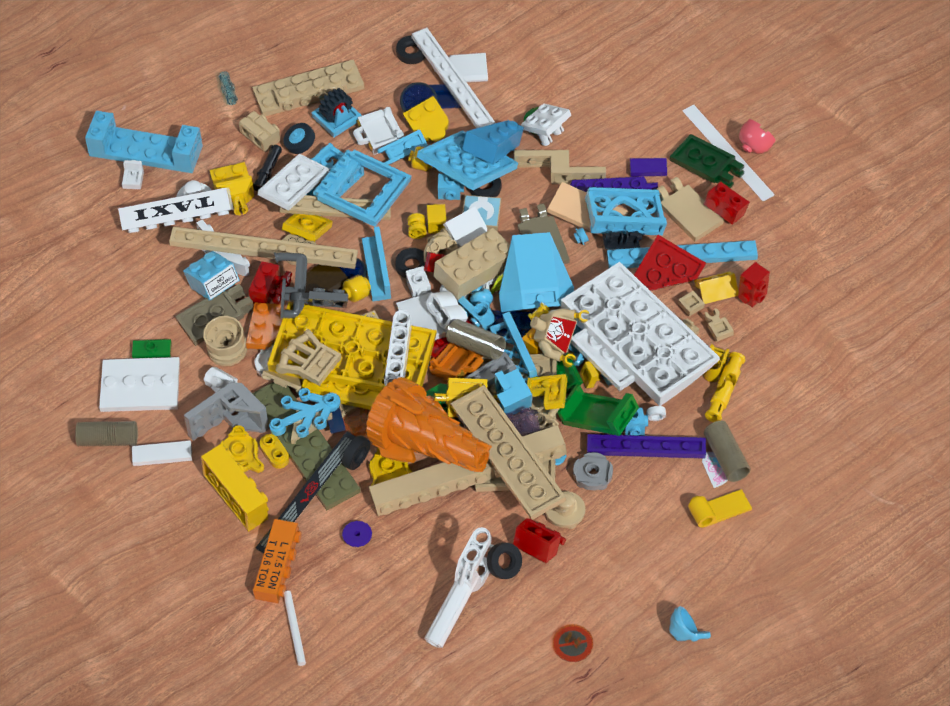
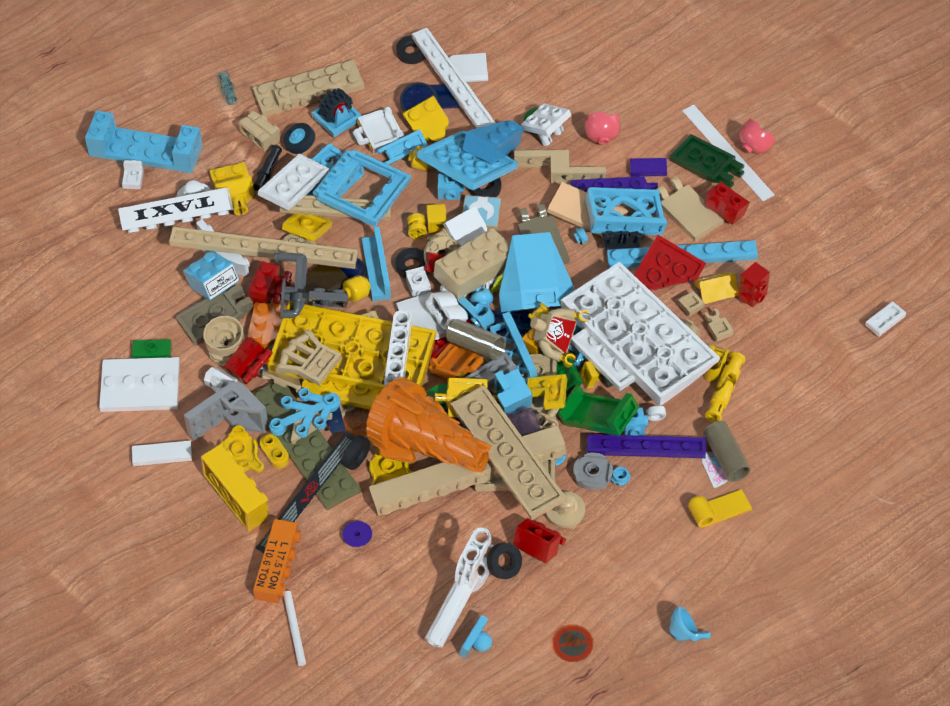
(103, 433): dark tan piece -> none
(248, 360): none -> red brick
(479, 640): none -> medium azure tile
(602, 127): none -> coral cylinder
(620, 472): none -> medium azure plate
(885, 319): none -> white plate

